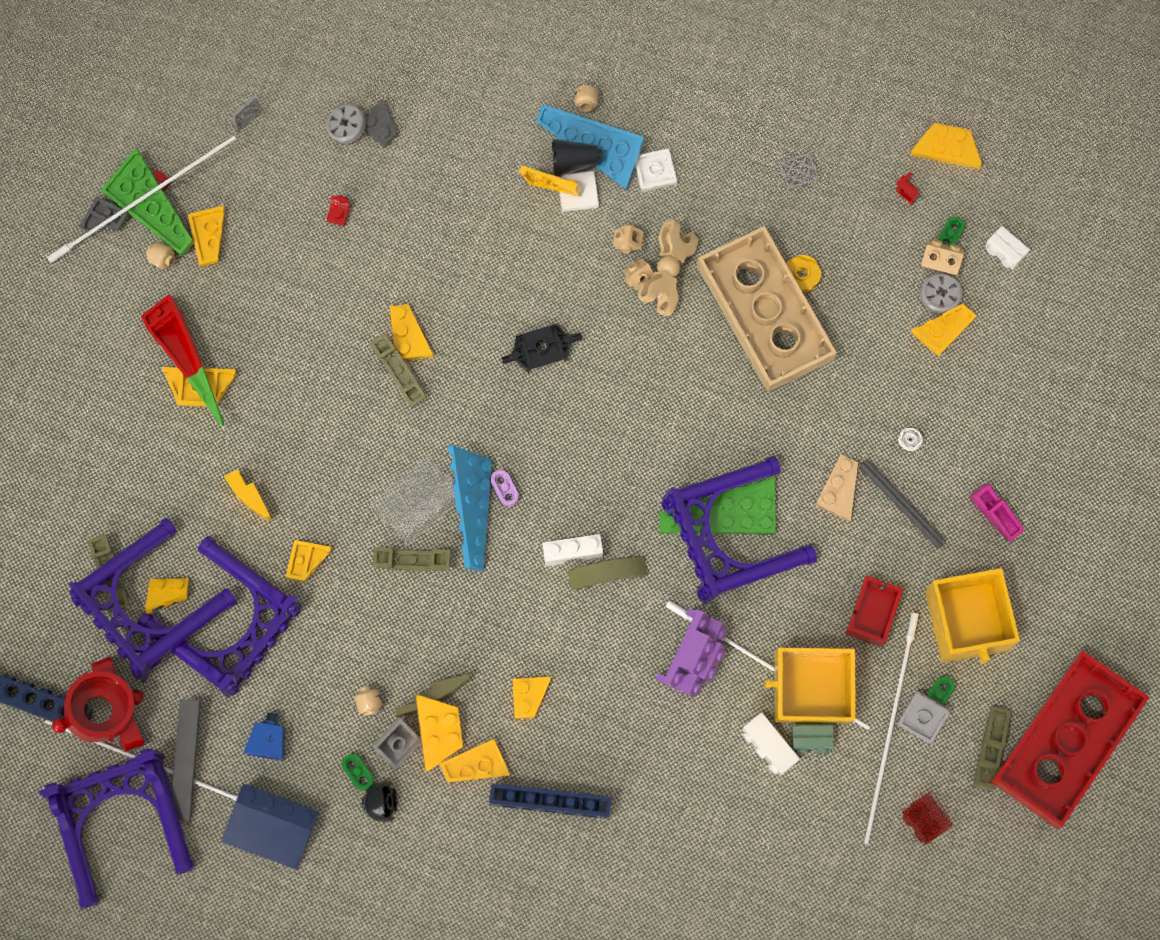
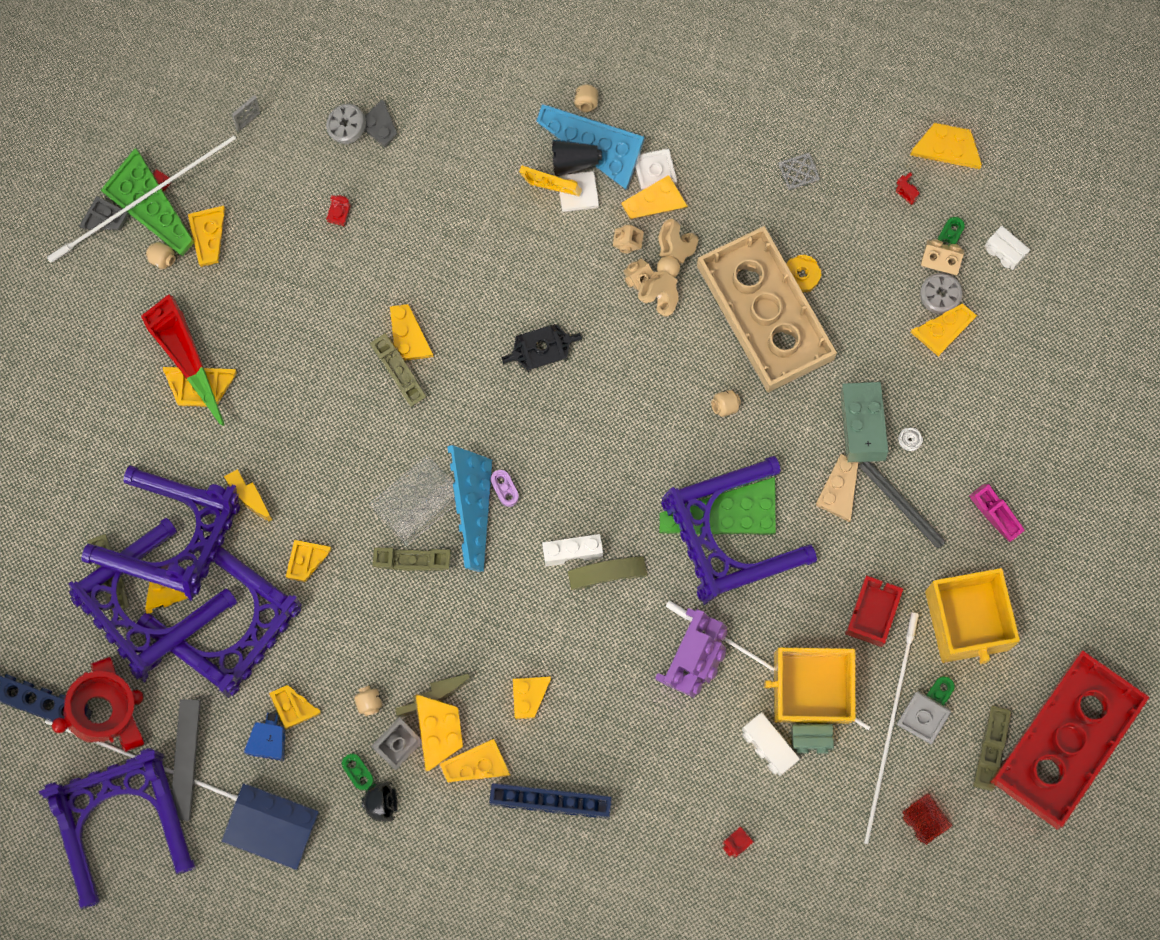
(188, 581): none -> dark purple arch
(292, 707): none -> yellow wing
(655, 199): none -> yellow wing
(725, 403): none -> tan head
(736, 843): none -> red bracket
(864, 422): none -> sand green brick

